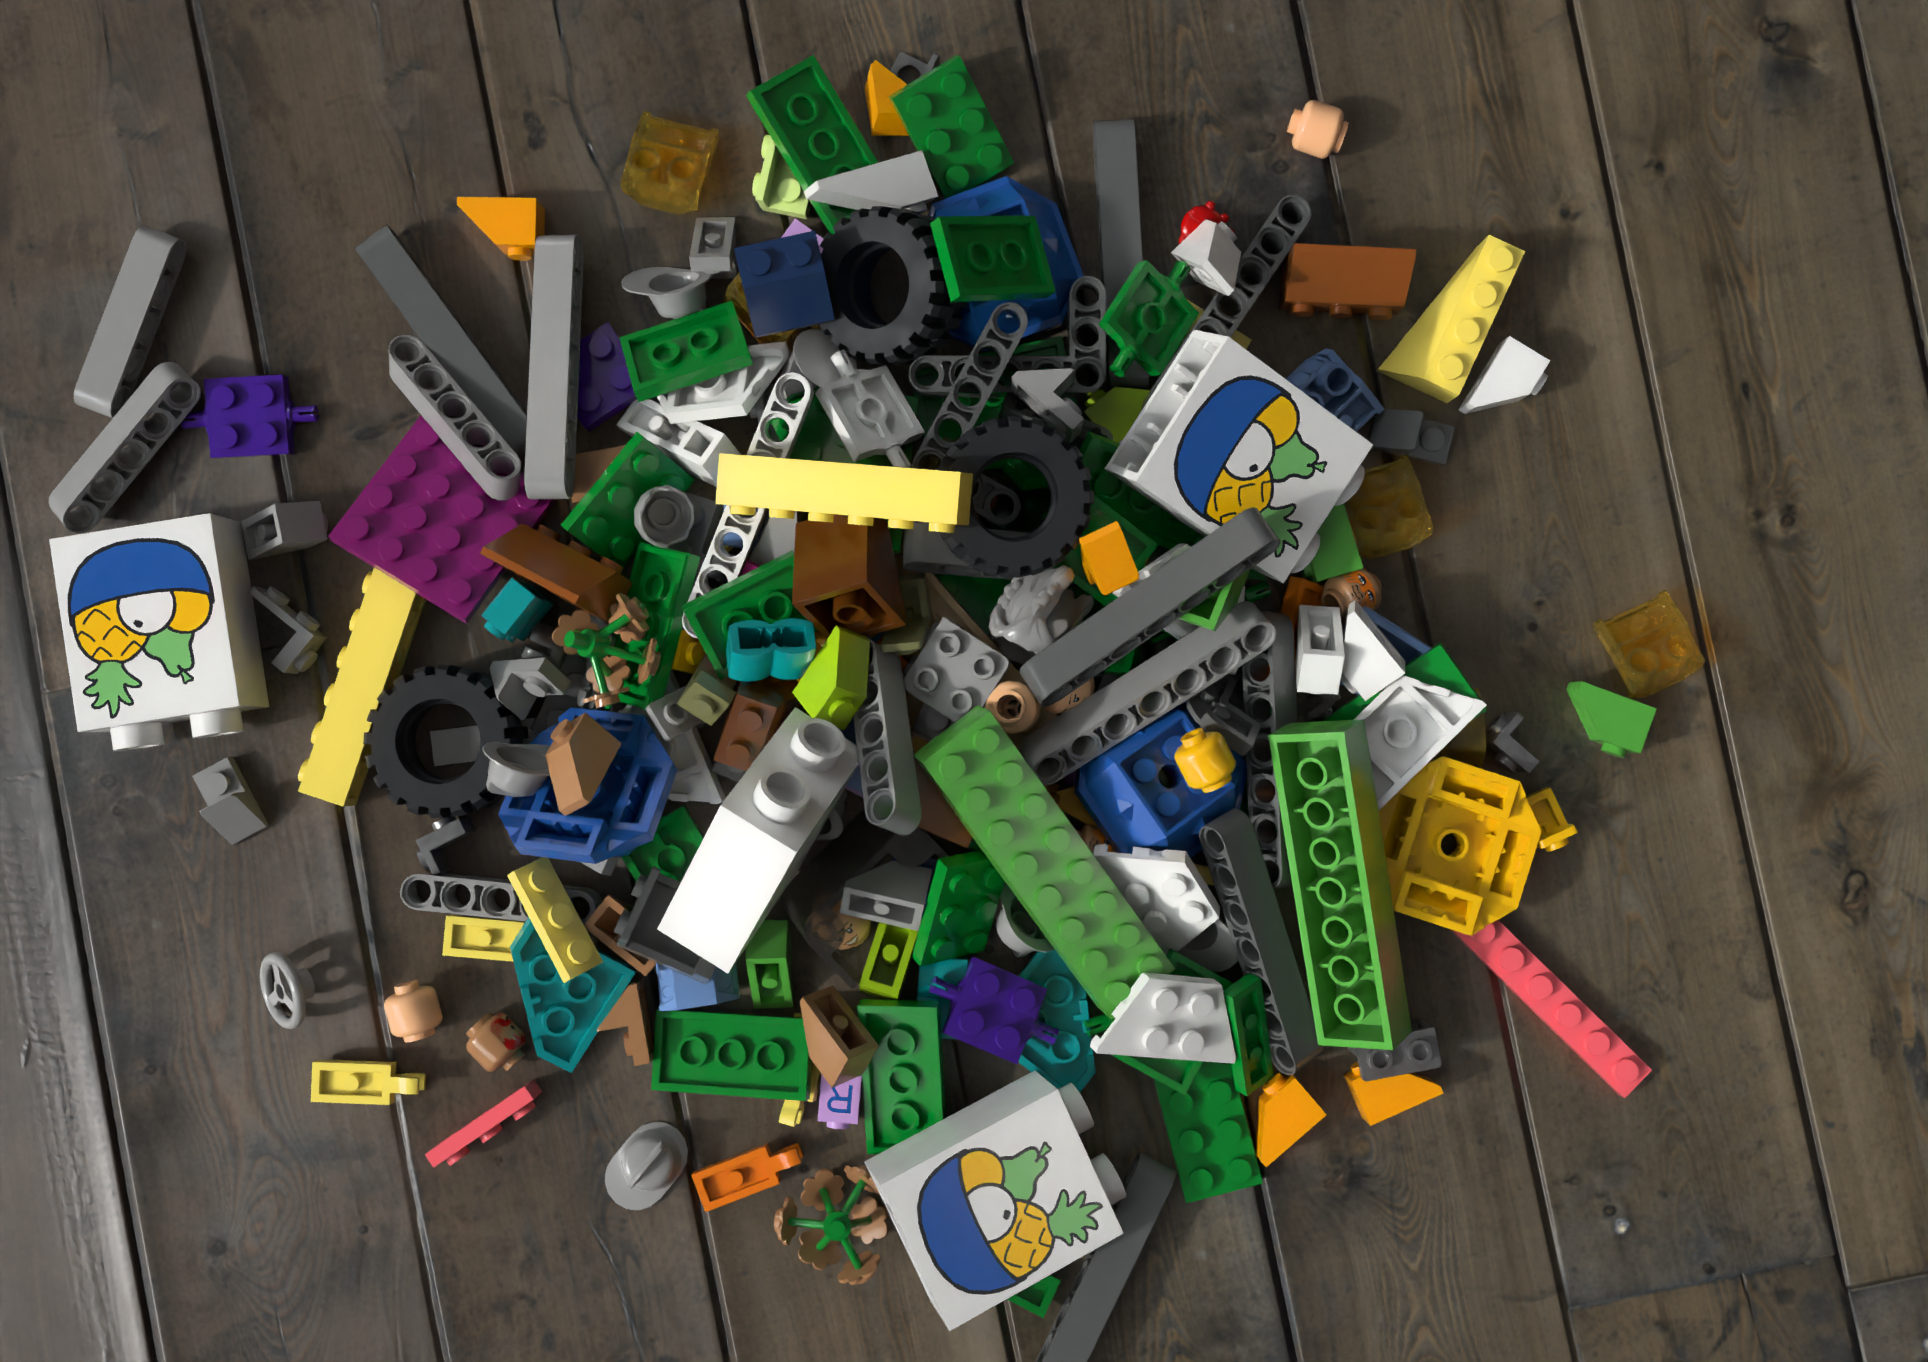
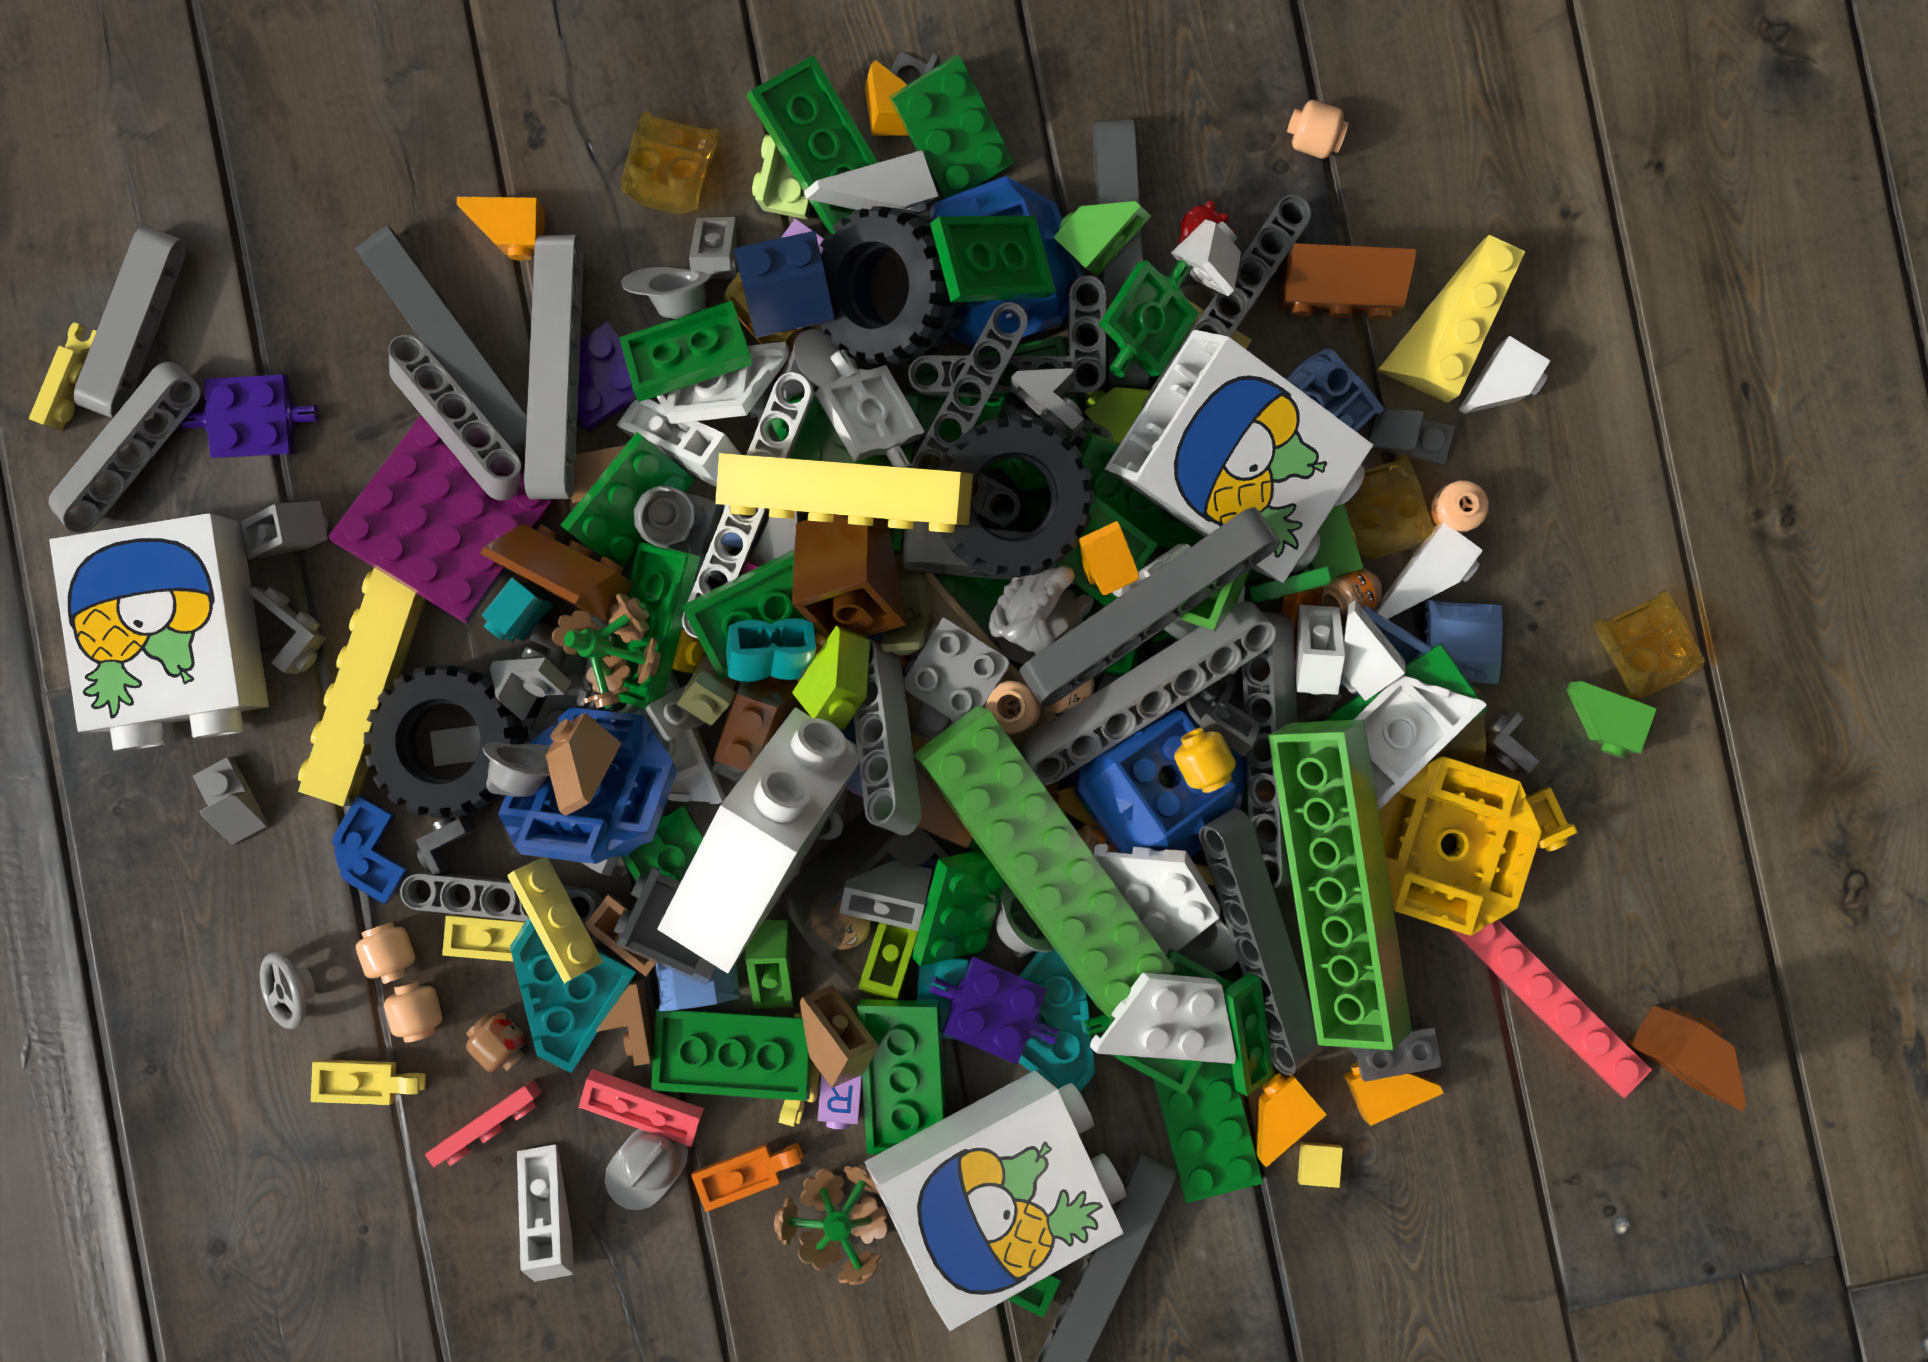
(56, 398): none -> light yellow plate
(357, 852): none -> blue plate
(385, 952): none -> light nougat head
(543, 1215): none -> white slope
(641, 1107): none -> coral plate
(1100, 232): none -> bright green slope
(1294, 584): none -> green tile
(1320, 1164): none -> light yellow tile
(1435, 566): none -> white slope
(1470, 636): none -> medium blue slope
(1473, 501): none -> light nougat head
(1692, 1052): none -> dark orange slope

